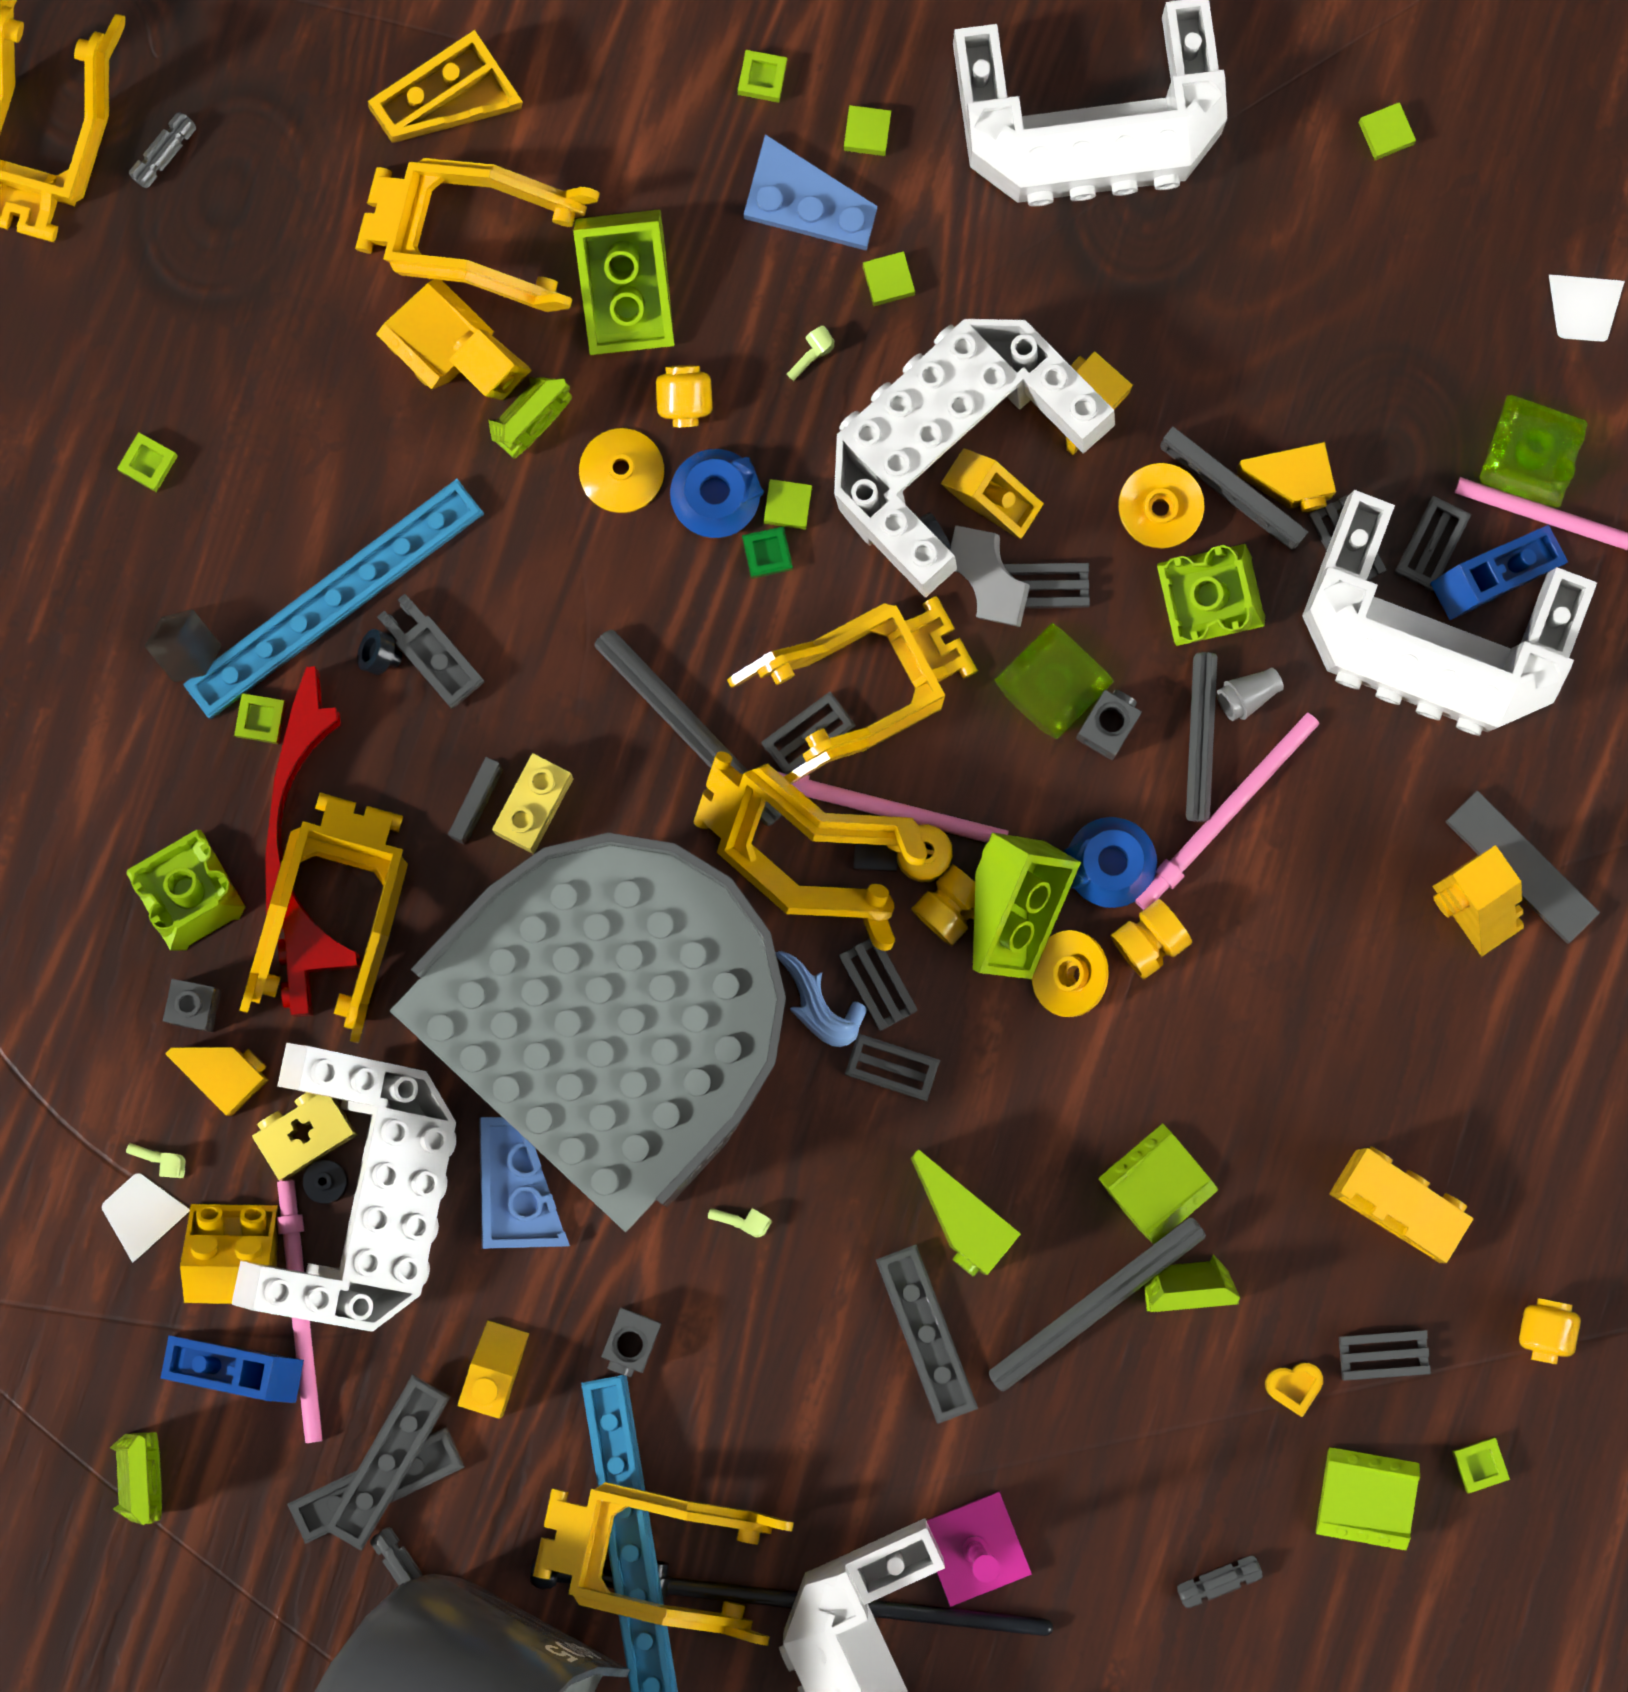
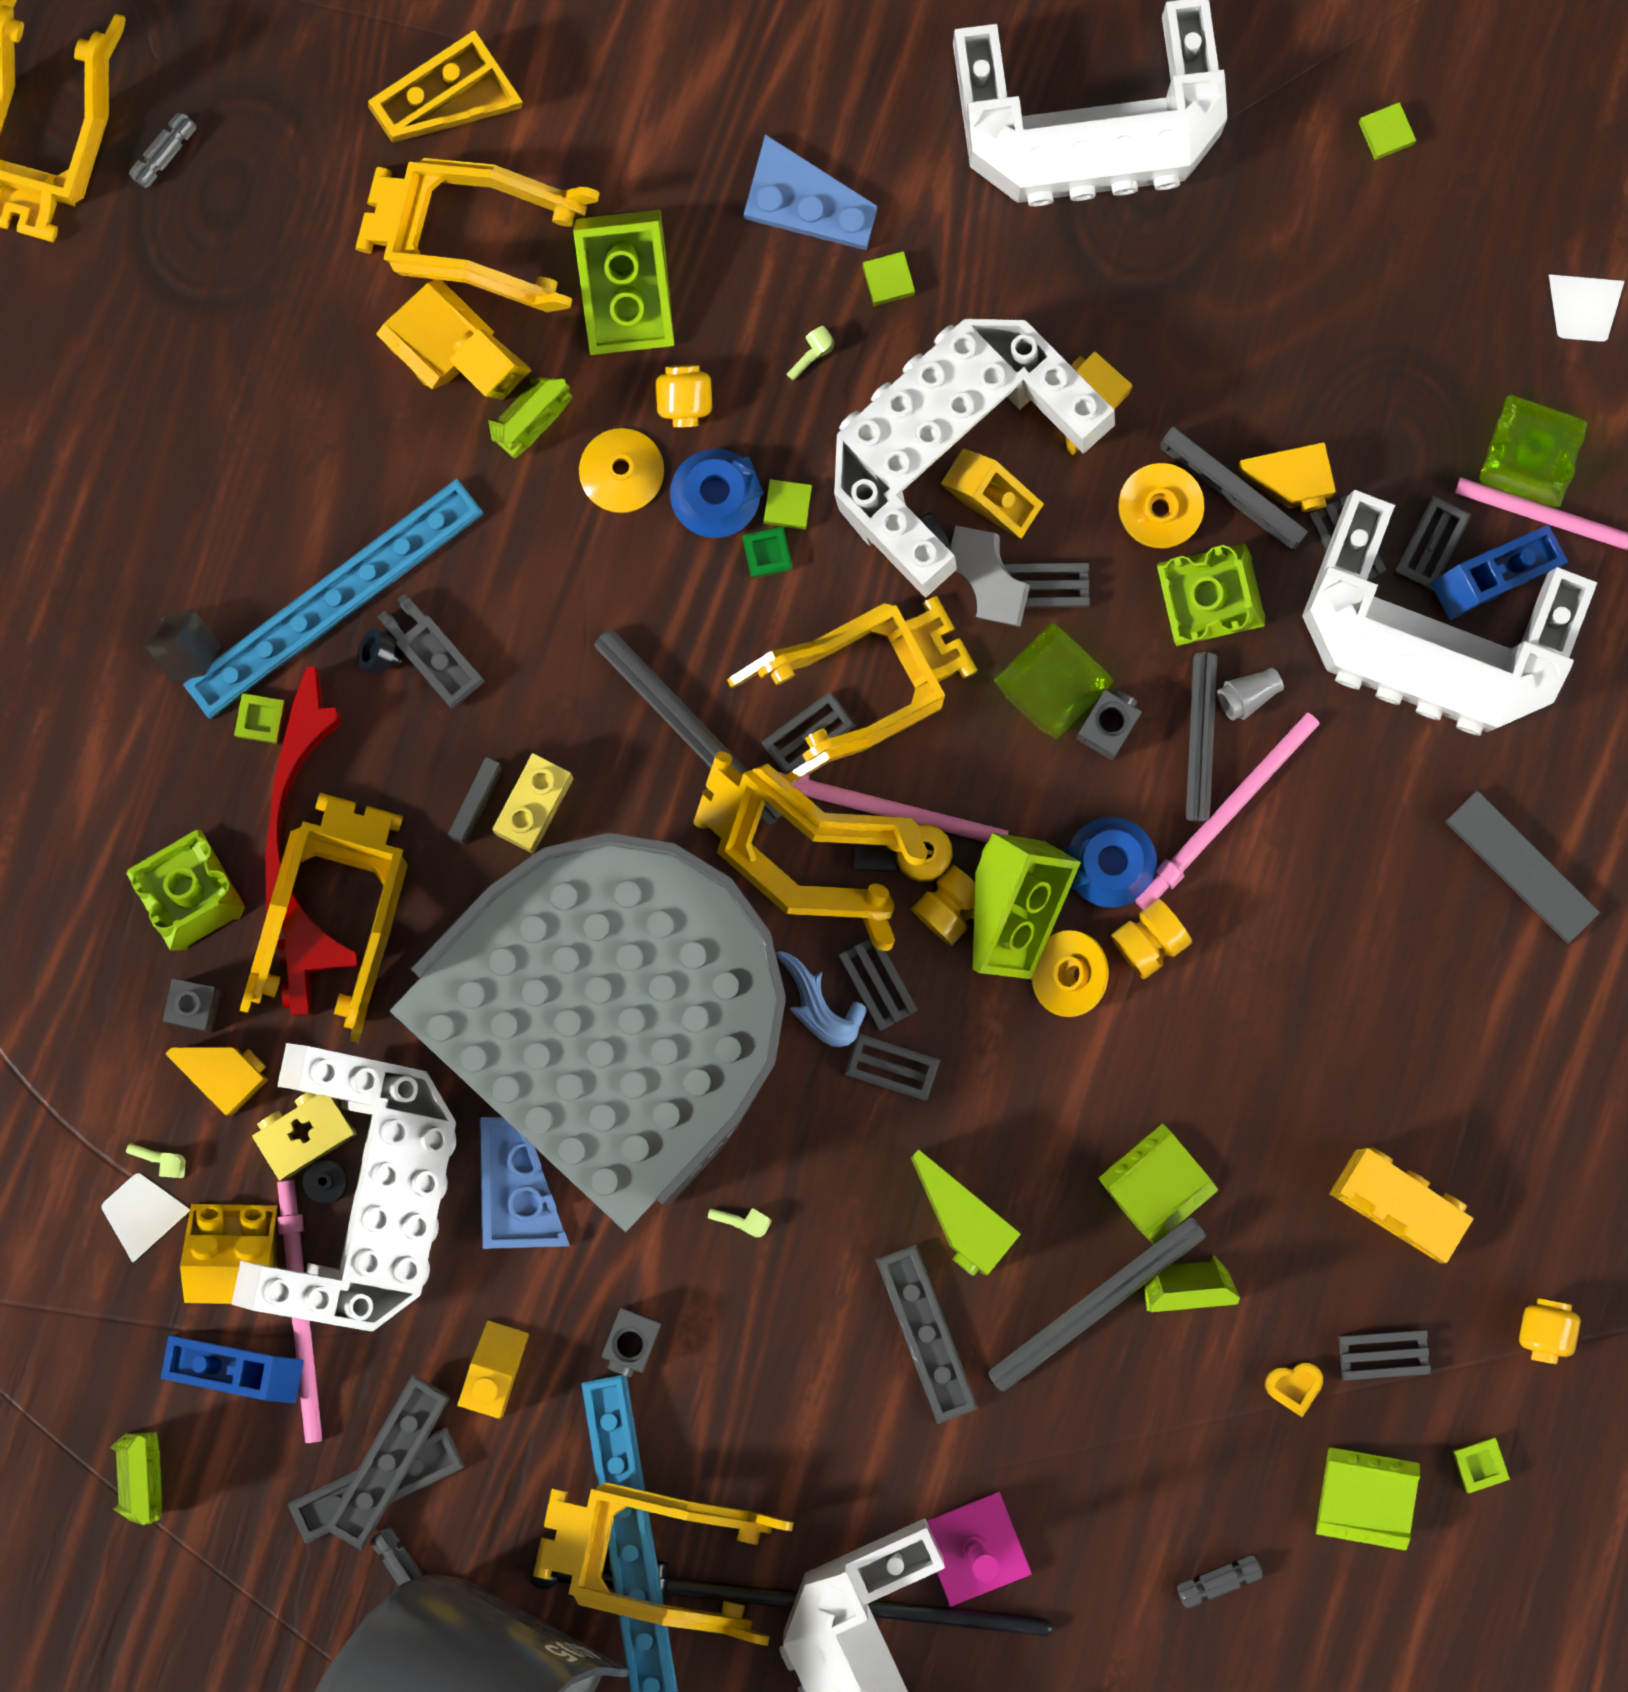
(147, 462): lime tile -> none
(762, 76): lime tile -> none
(867, 130): lime tile -> none
(1483, 899): yellow wedge -> none

